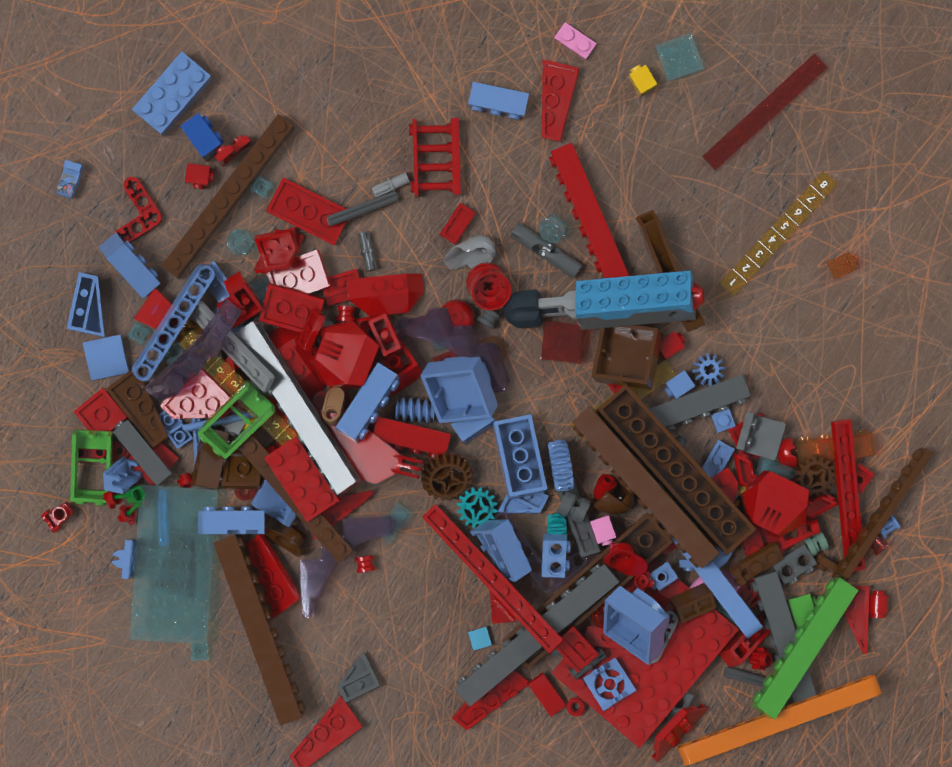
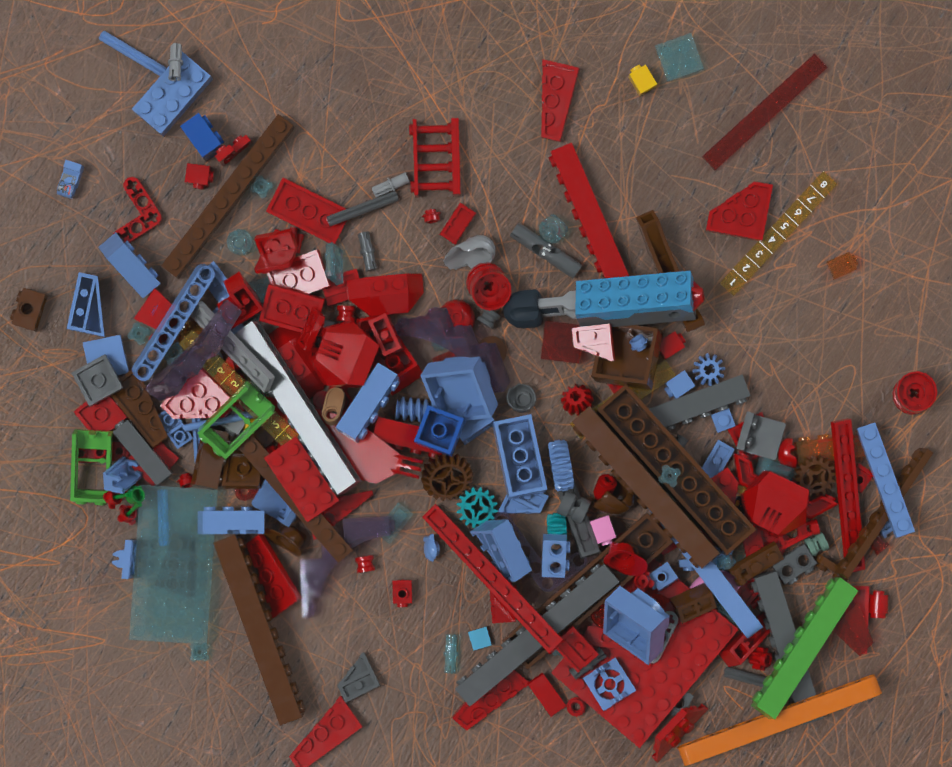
(32, 320): none -> reddish brown brick
(55, 518): red plate -> none
(97, 380): none -> dark grey plate
(132, 53): none -> medium blue axle
(175, 62): none -> light grey axle
(334, 263): none -> clear light blue plate
(405, 585): none -> red brick
(431, 216): none -> red plate
(431, 547): none -> medium blue animal
(439, 431): none -> blue brick
(450, 653): none -> clear light blue pin
(498, 100): medium blue brick -> none
(521, 398): none -> dark grey hair
(575, 41): bright pink plate -> none
(578, 393): none -> red gear
(595, 340): none -> wing
(638, 343): none -> medium blue plate
(674, 474): none -> clear light blue plate
(725, 562): none -> clear light blue plate
(743, 213): none -> red plate
(799, 607): bright green brick -> none
(854, 630): none -> clear red wing
(885, 480): none -> medium blue plate
(911, 382): none -> red wheel

